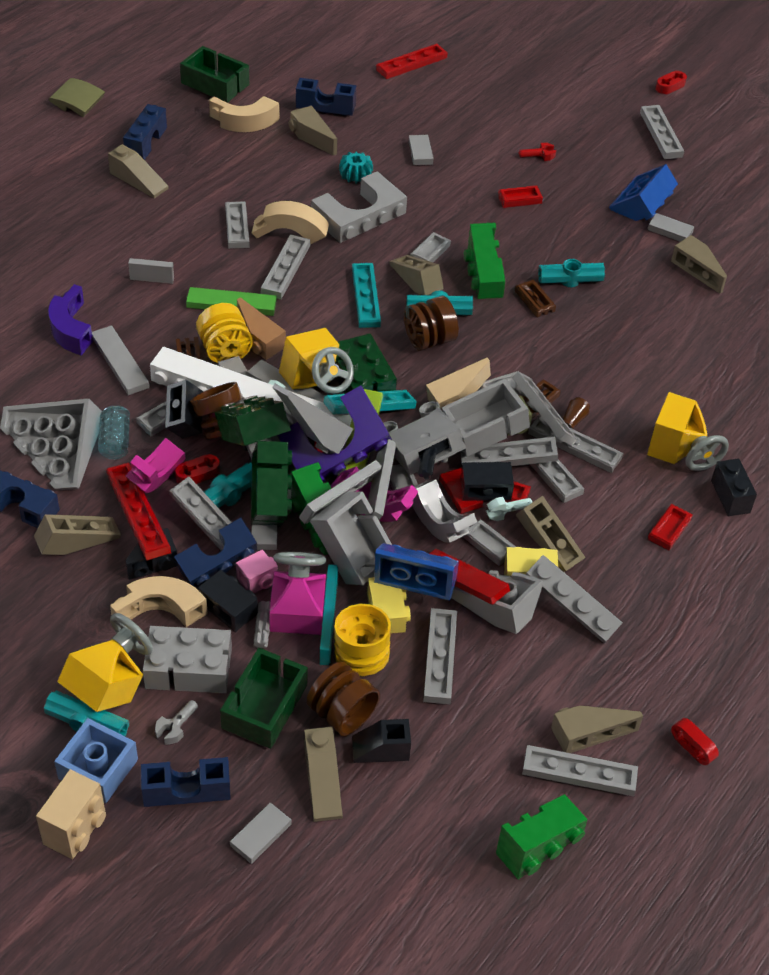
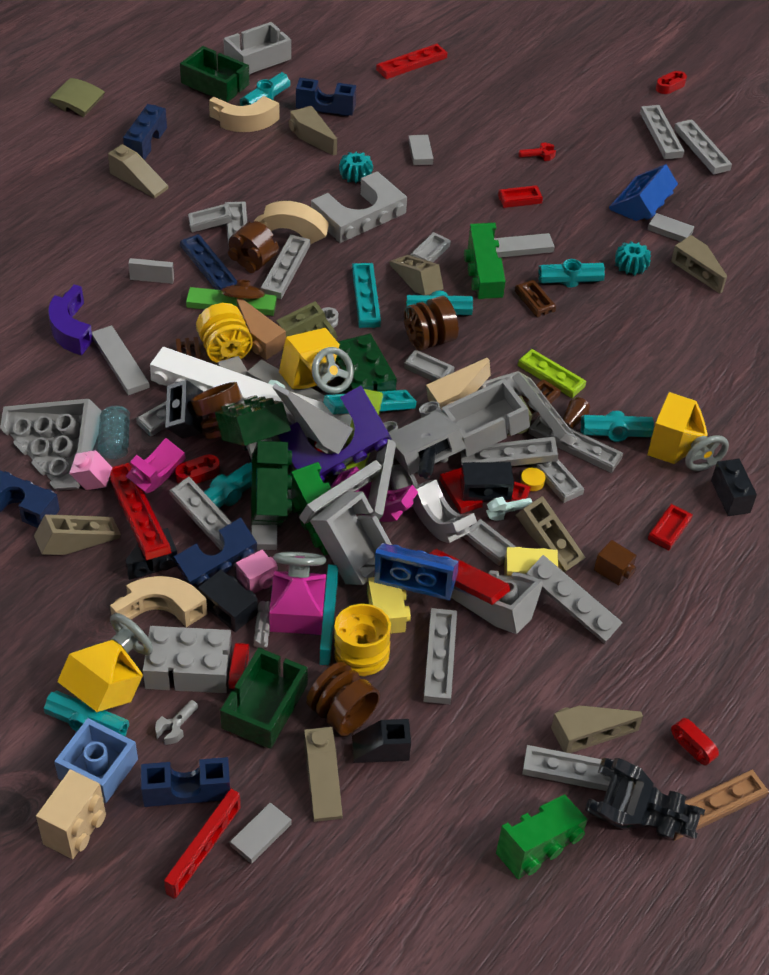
(90, 470): none -> bright pink brick
(202, 844): none -> red tile
(207, 262): none -> dark blue tile
(210, 217): none -> light grey tile
(239, 663): none -> red beam
(243, 290): none -> reddish brown dish
(252, 246): none -> reddish brown brick
(261, 47): none -> light grey piece
(267, 88): none -> teal piece
(304, 320): none -> olive slope
(332, 314): none -> light grey bush
(427, 366): none -> light grey tile
(525, 245): none -> light grey tile
(533, 477): none -> yellow tile
(552, 372): none -> lime tile
(615, 563): none -> reddish brown brick
(617, 426): none -> teal piece
(632, 258): none -> teal gear
(636, 803): none -> black animal
(703, 146): none -> light grey plate
(727, 798): none -> medium nougat tile

